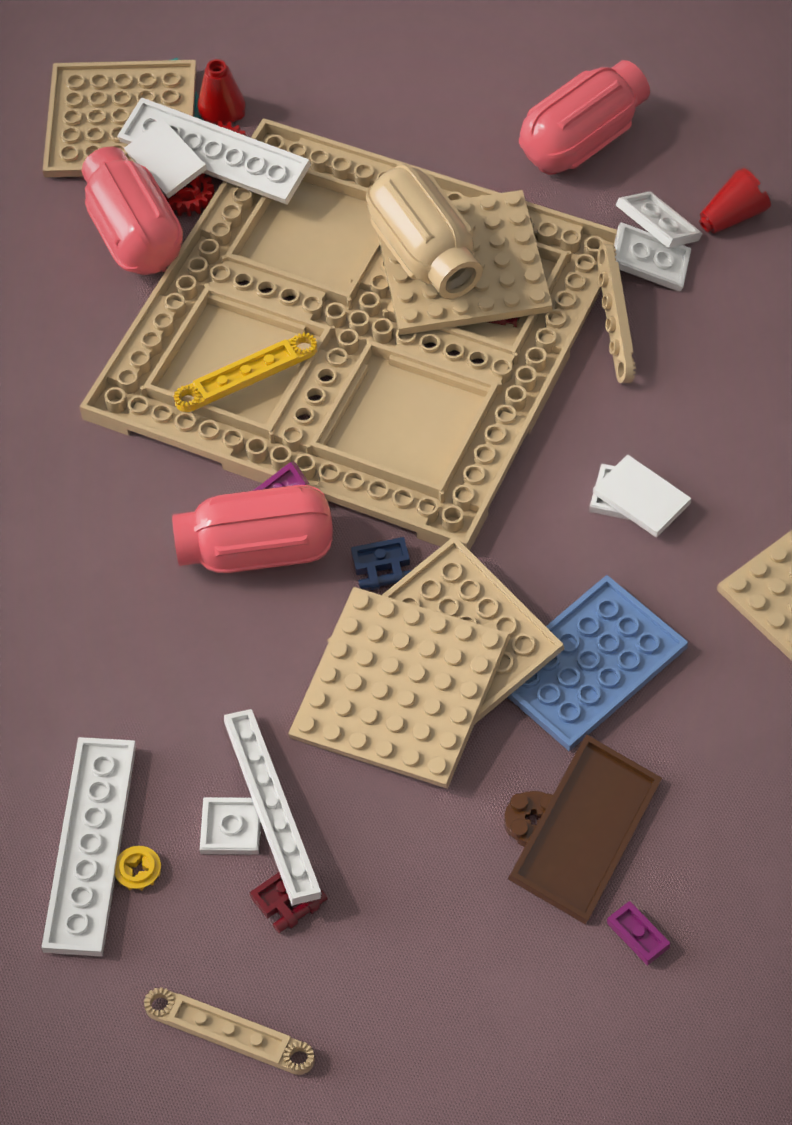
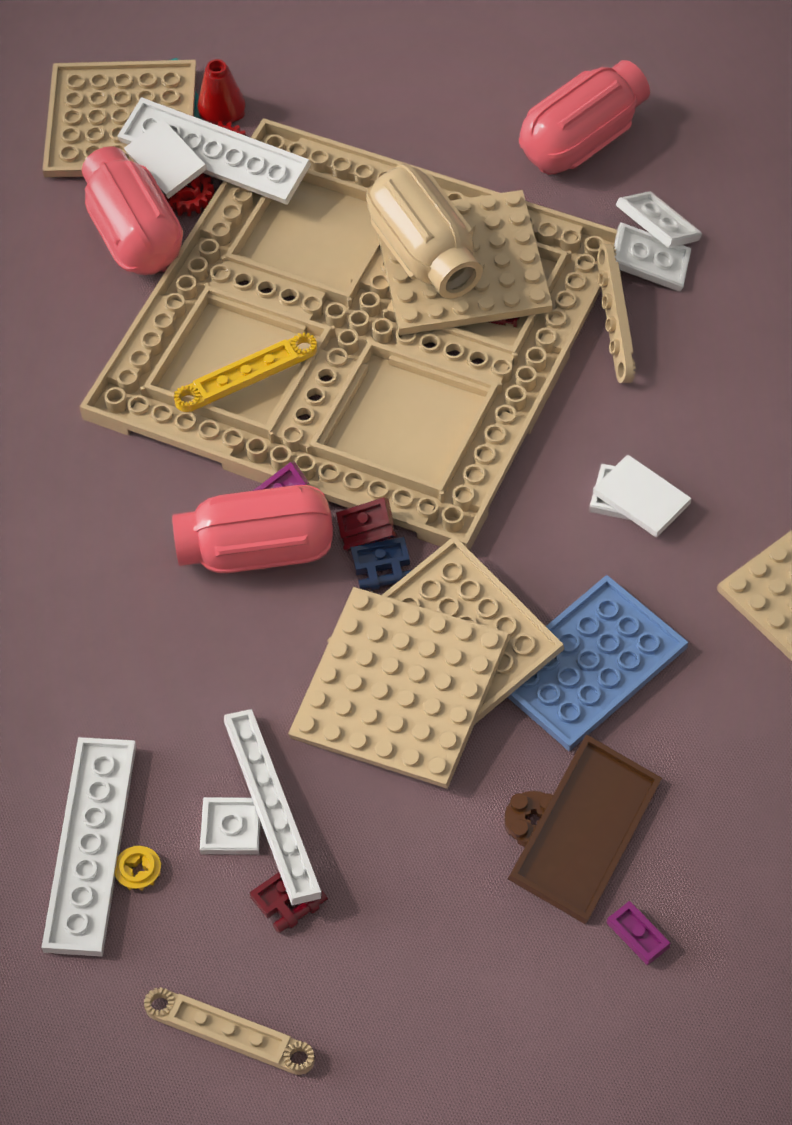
(366, 523): none -> dark red plate
(735, 202): red cone -> none

